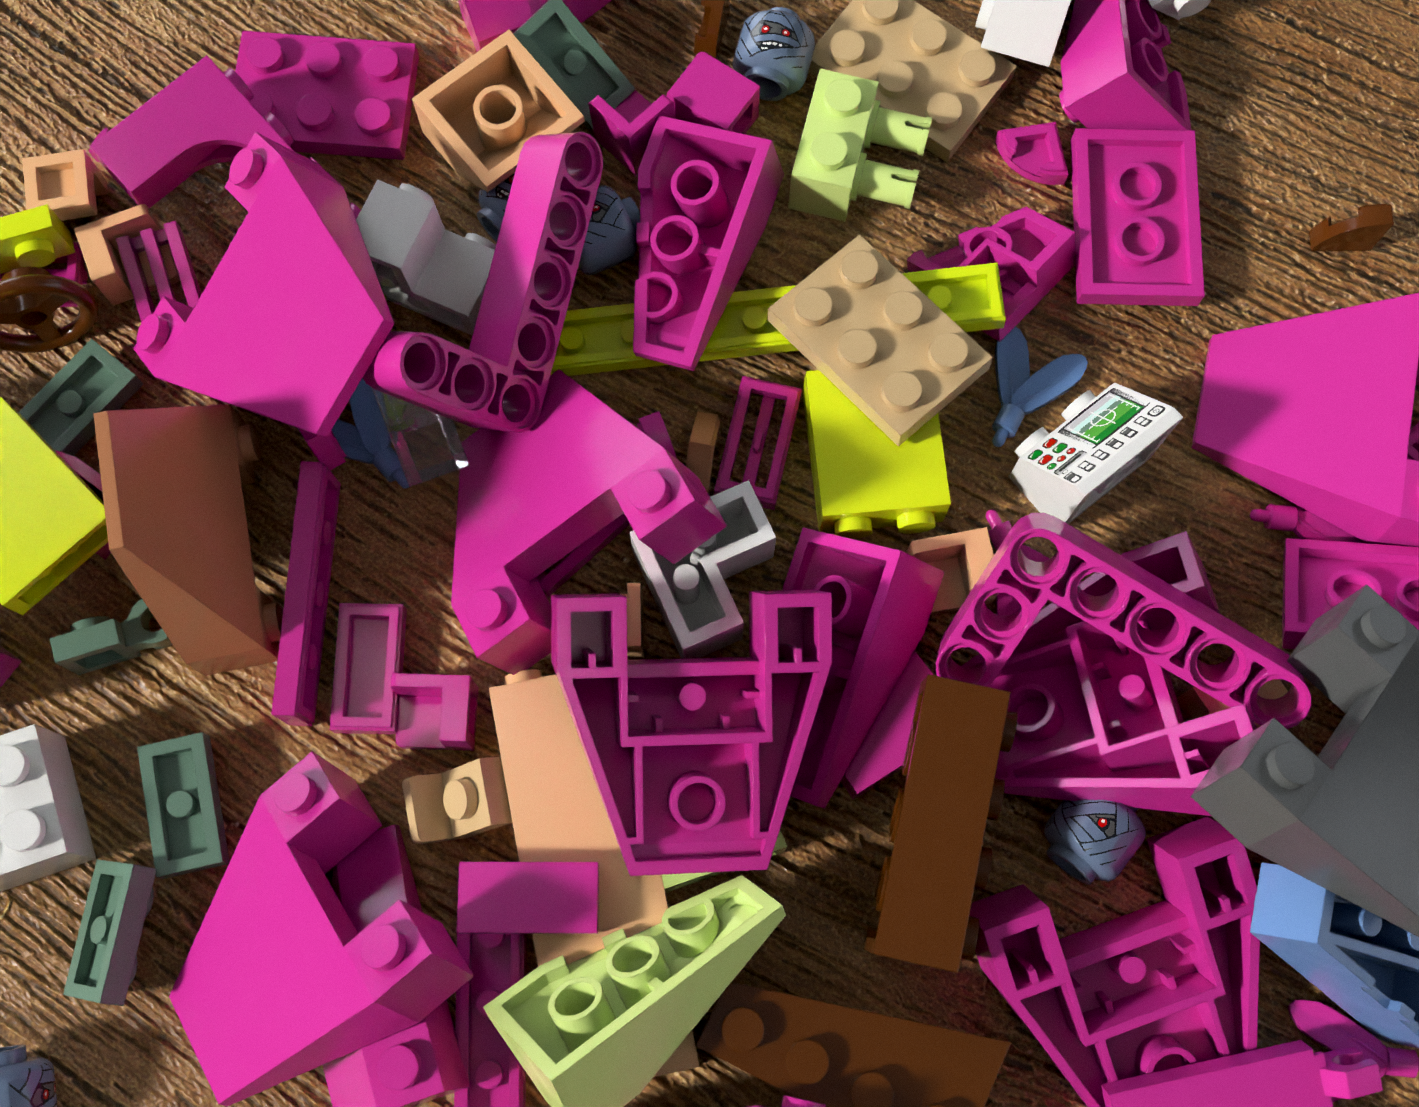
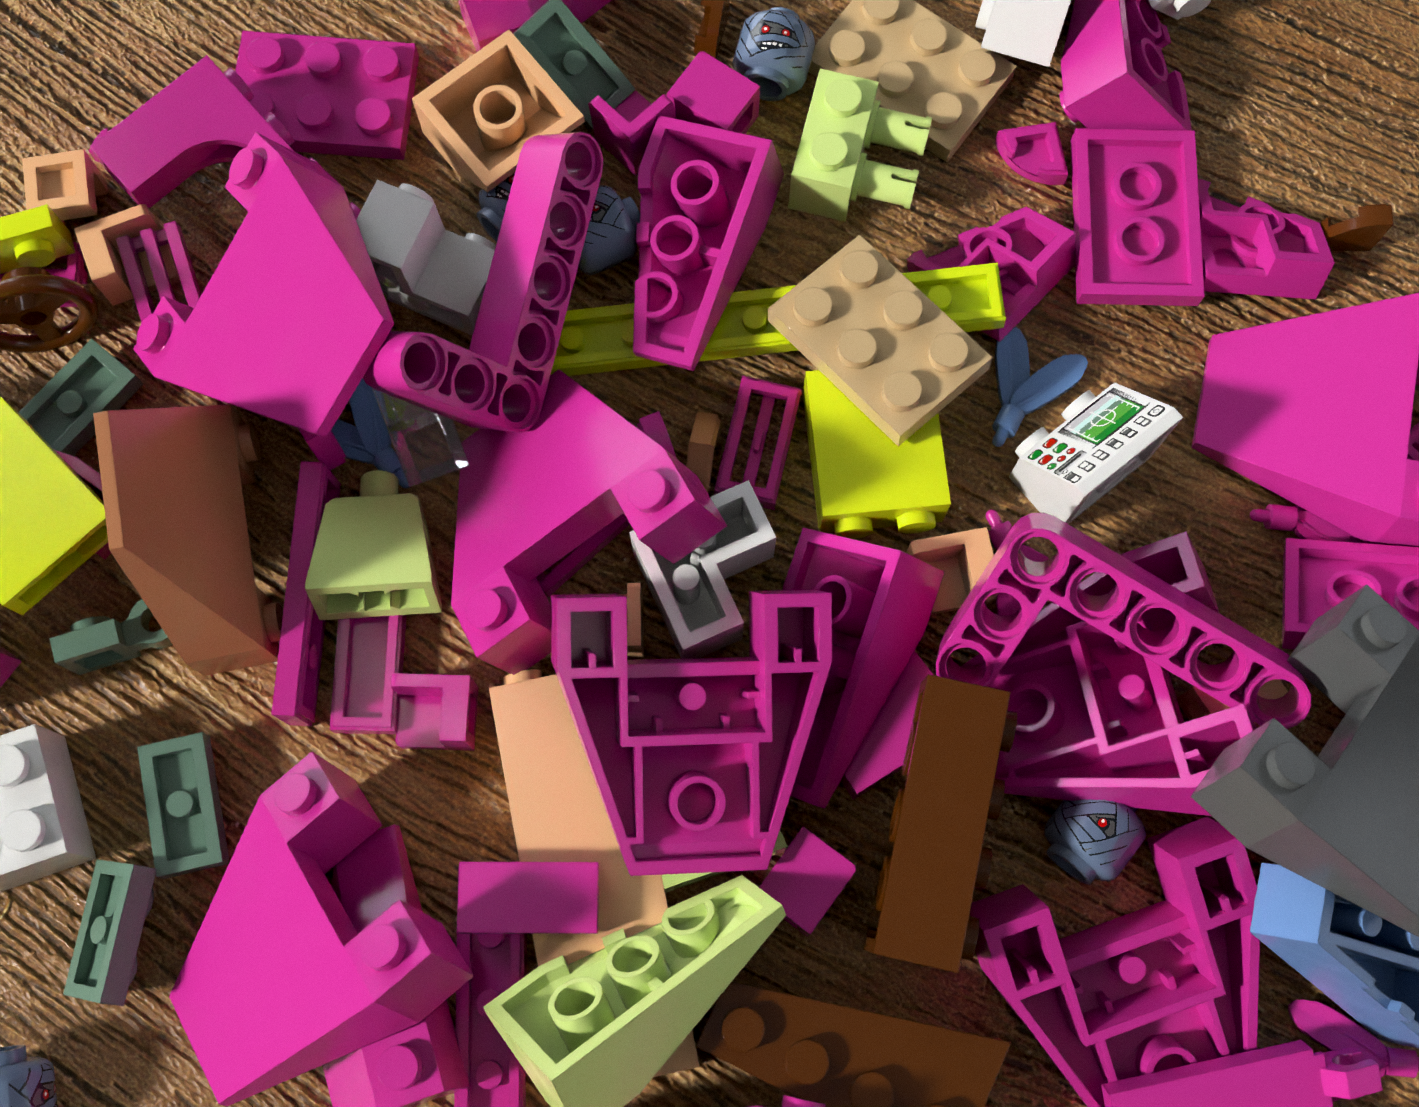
(373, 555): none -> yellowish green torso
(457, 802): tan bracket -> none
(807, 880): none -> dark pink panel
(1260, 249): none -> dark pink slope

